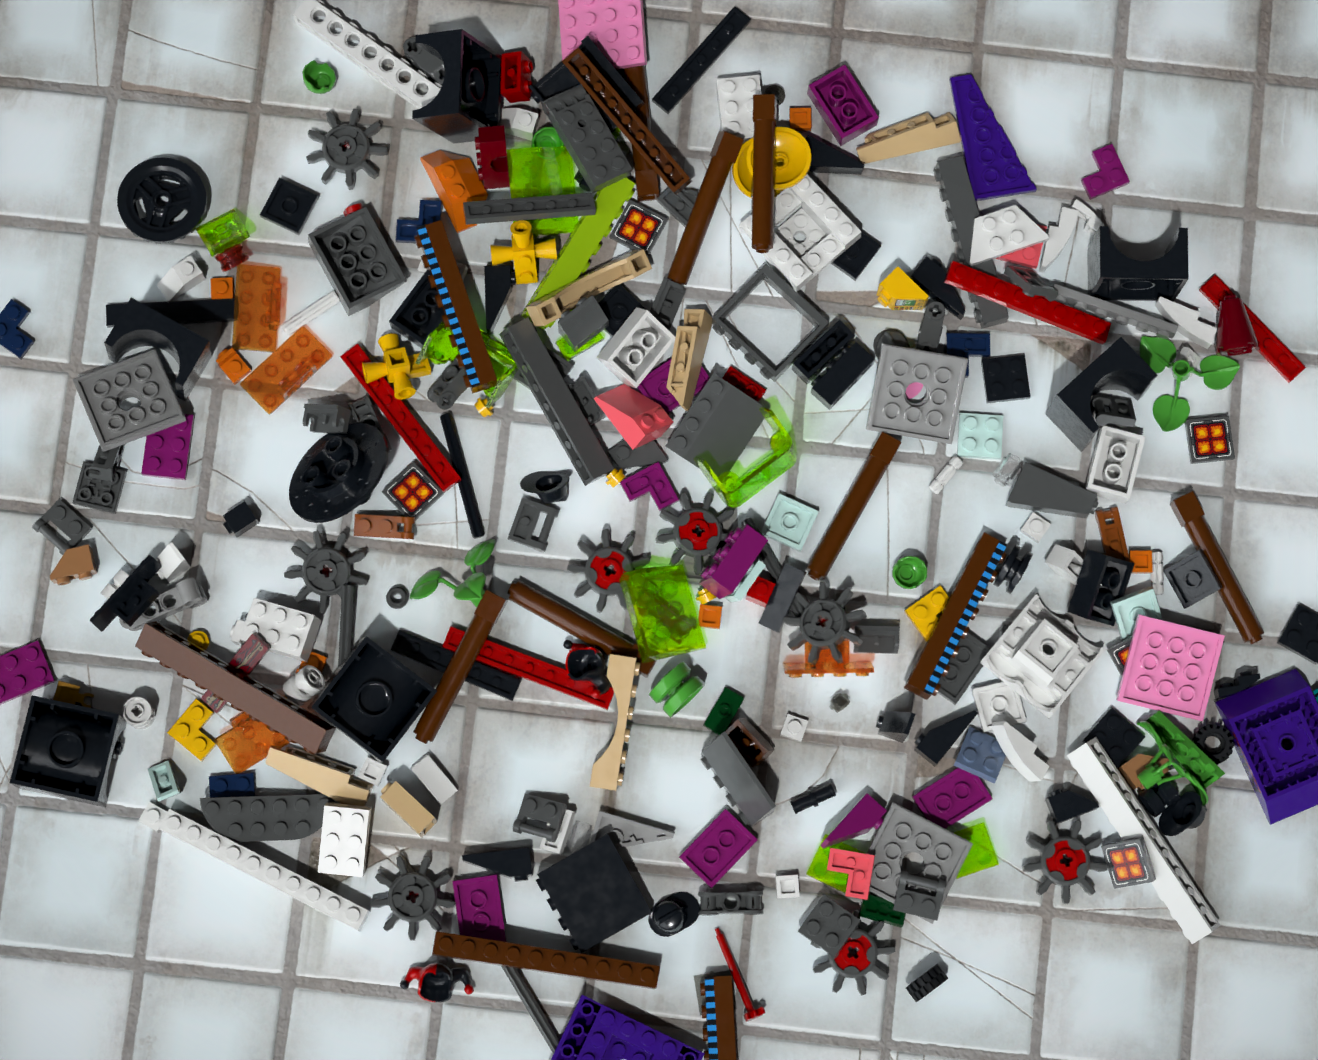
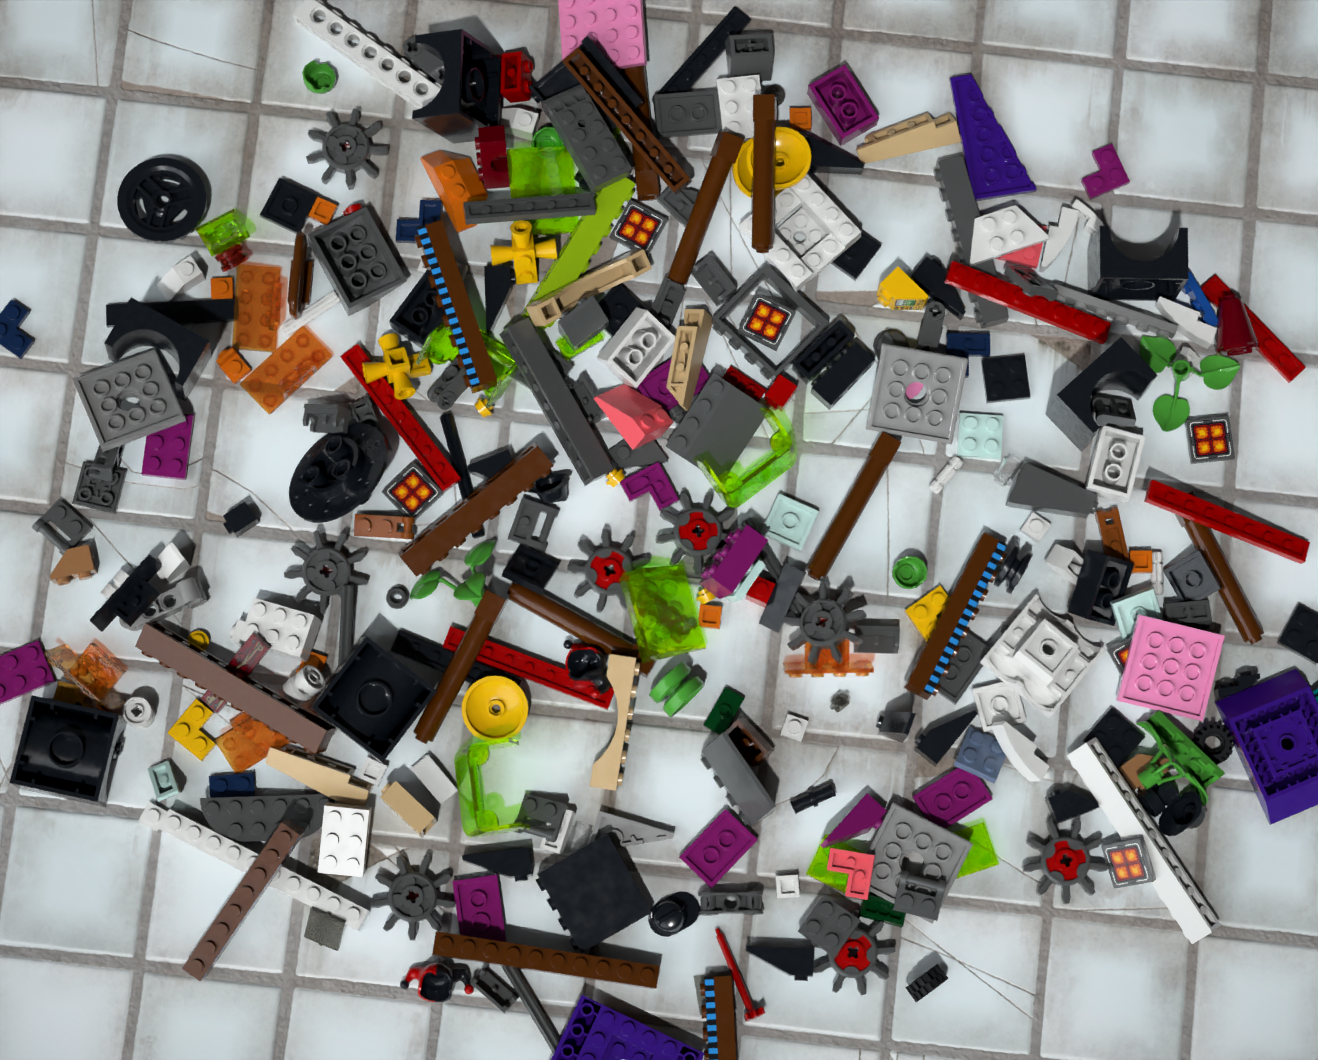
(92, 672): none -> clear orange bracket
(243, 899): none -> reddish brown brick
(300, 277): none -> reddish brown bar
(322, 211): none -> orange plate
(324, 928): none -> clear smoke piece
(476, 509): none -> reddish brown brick
(476, 820): none -> clear neon green windscreen
(479, 713): none -> yellow dish
(490, 466): none -> black slope
(494, 990): none -> dark grey hinge
(530, 569): none -> black plate
(677, 414): none -> dark grey plate
(687, 114): none -> dark grey plate
(714, 280): none -> dark grey hinge
(750, 55): none -> dark grey slope
(766, 321): none -> tile
(780, 393): none -> red brick
(790, 961): none -> black slope
(1191, 613): none -> dark grey hinge
(1199, 301): none -> blue hinge
(1226, 521): none -> red plate

